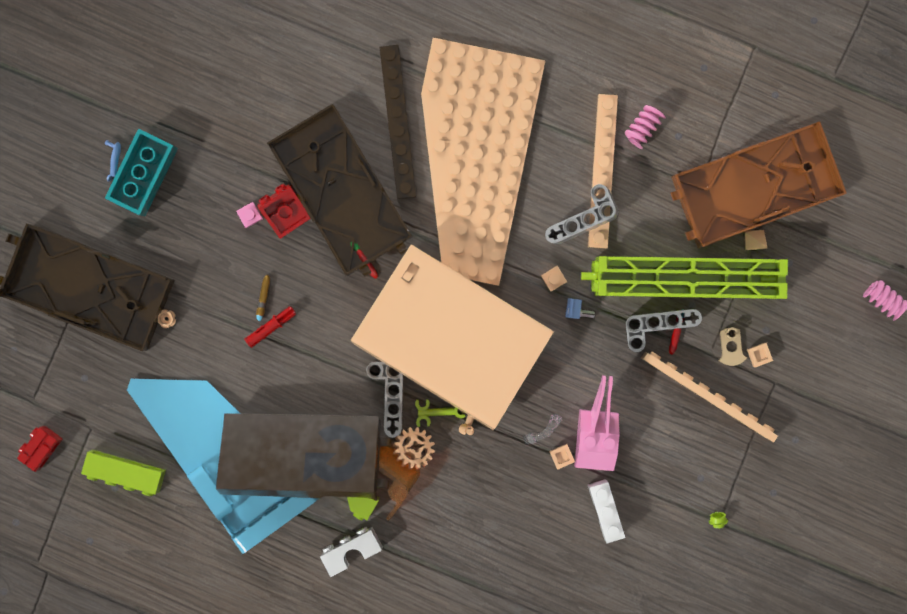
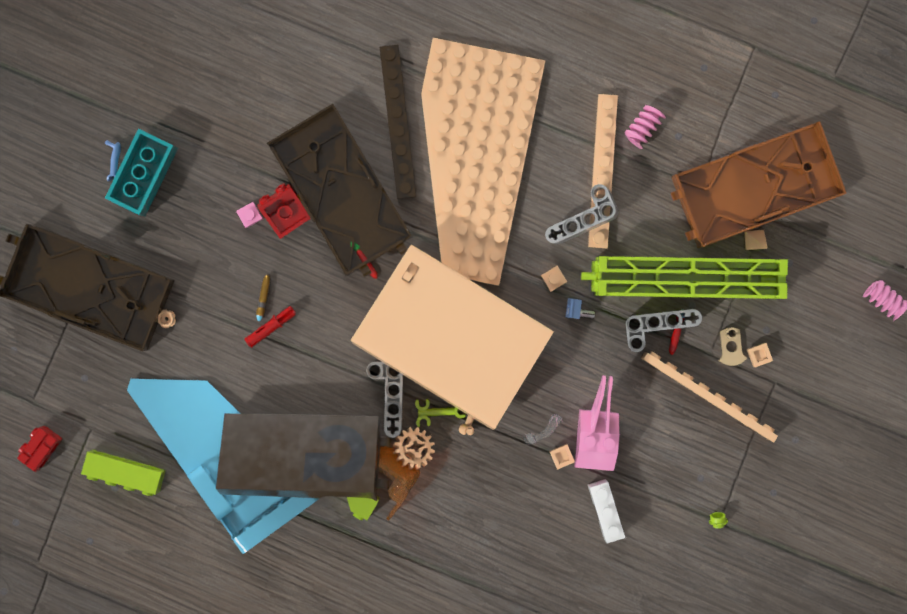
(335, 556): white arch -> none

